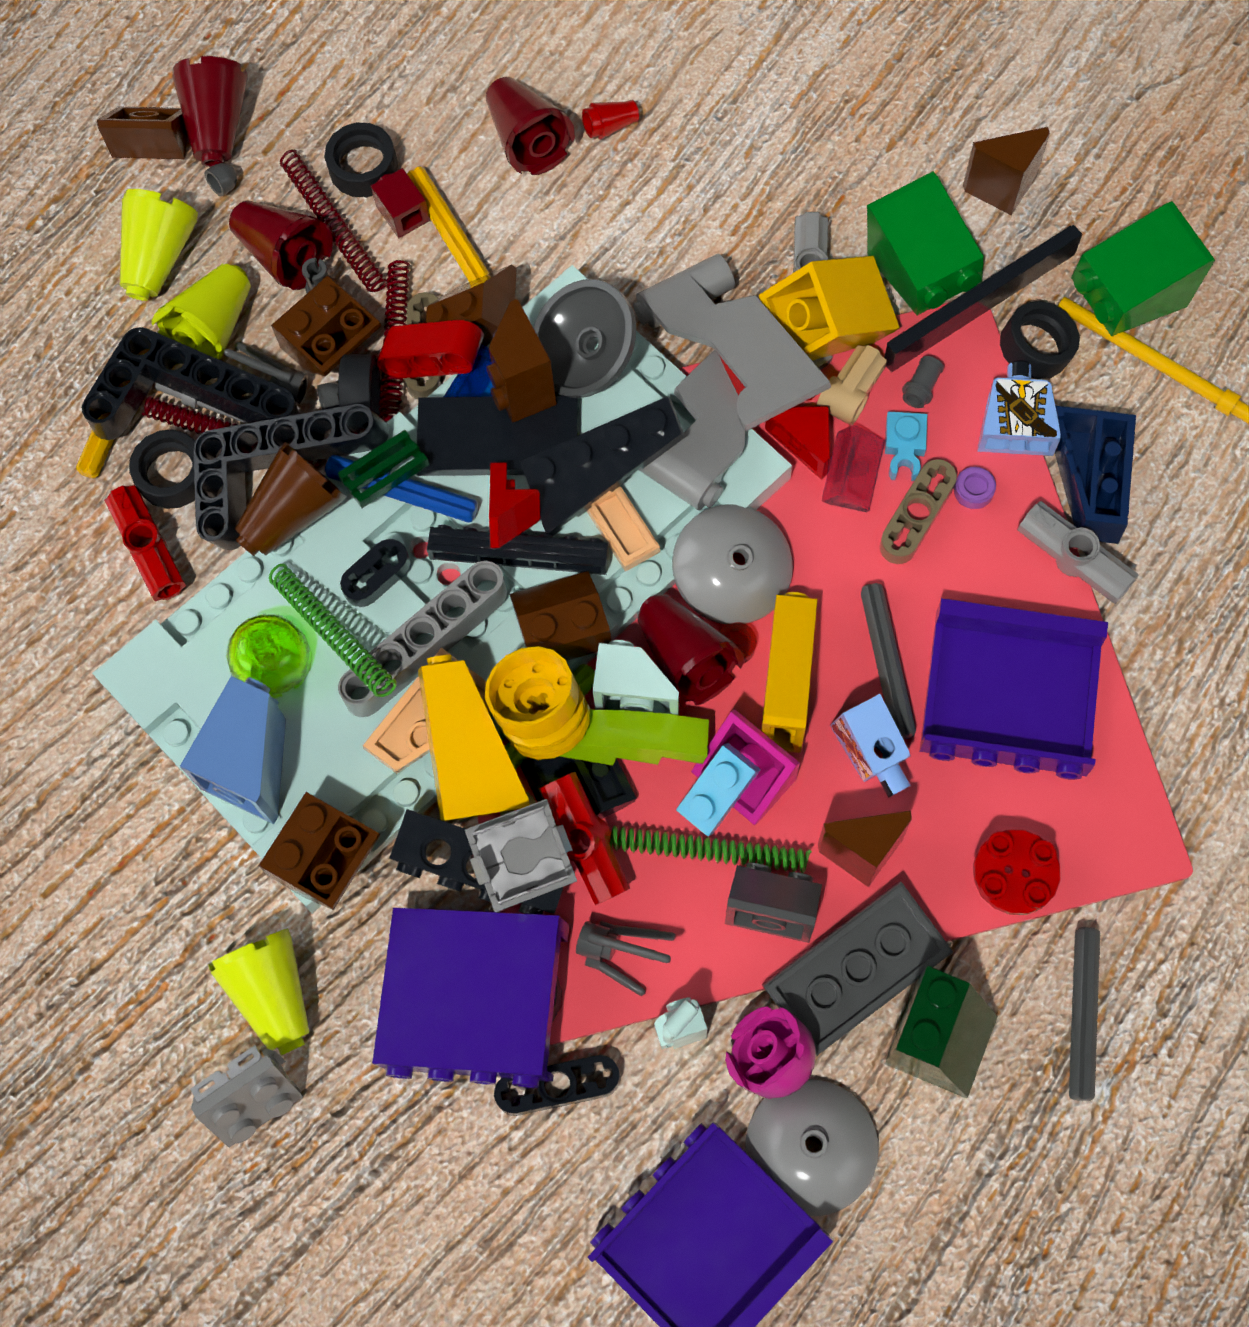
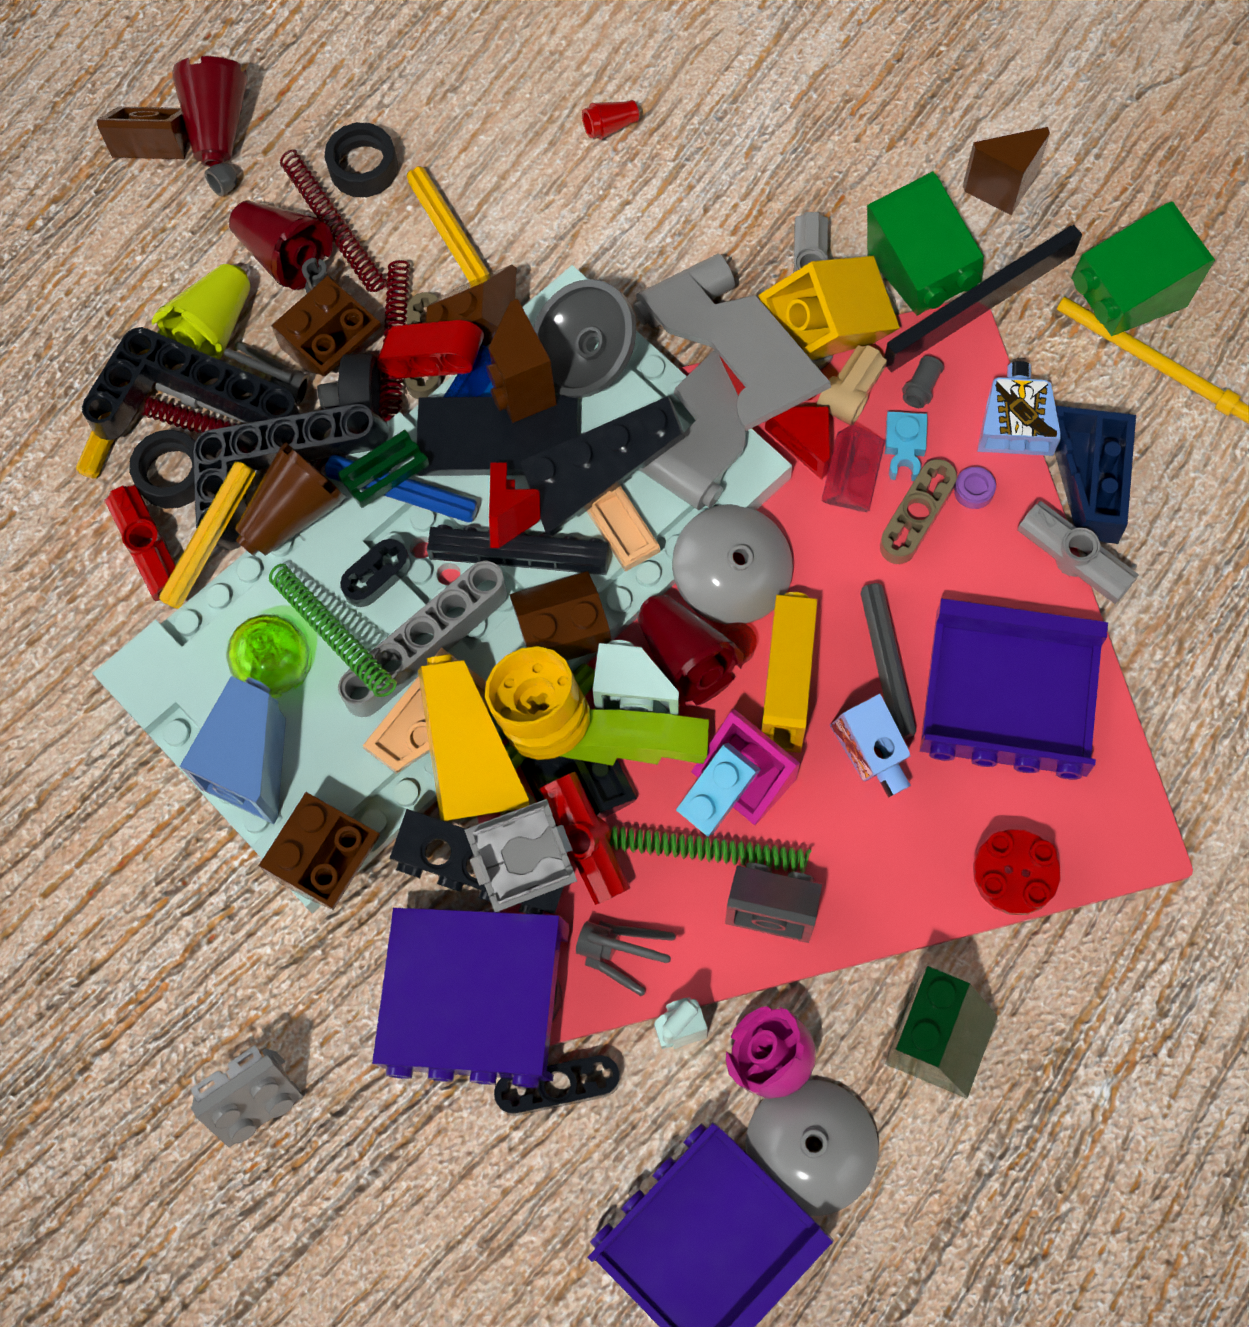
(151, 240): neon yellow cone -> none
(207, 535): none -> yellow axle
(266, 990): neon yellow cone -> none
(400, 202): dark red brick -> none
(528, 126): dark red cone -> none
(859, 966): dark grey tile -> none
(863, 843): reddish brown slope -> none
(1050, 319): black tyre -> none
(1084, 1014): dark grey axle -> none

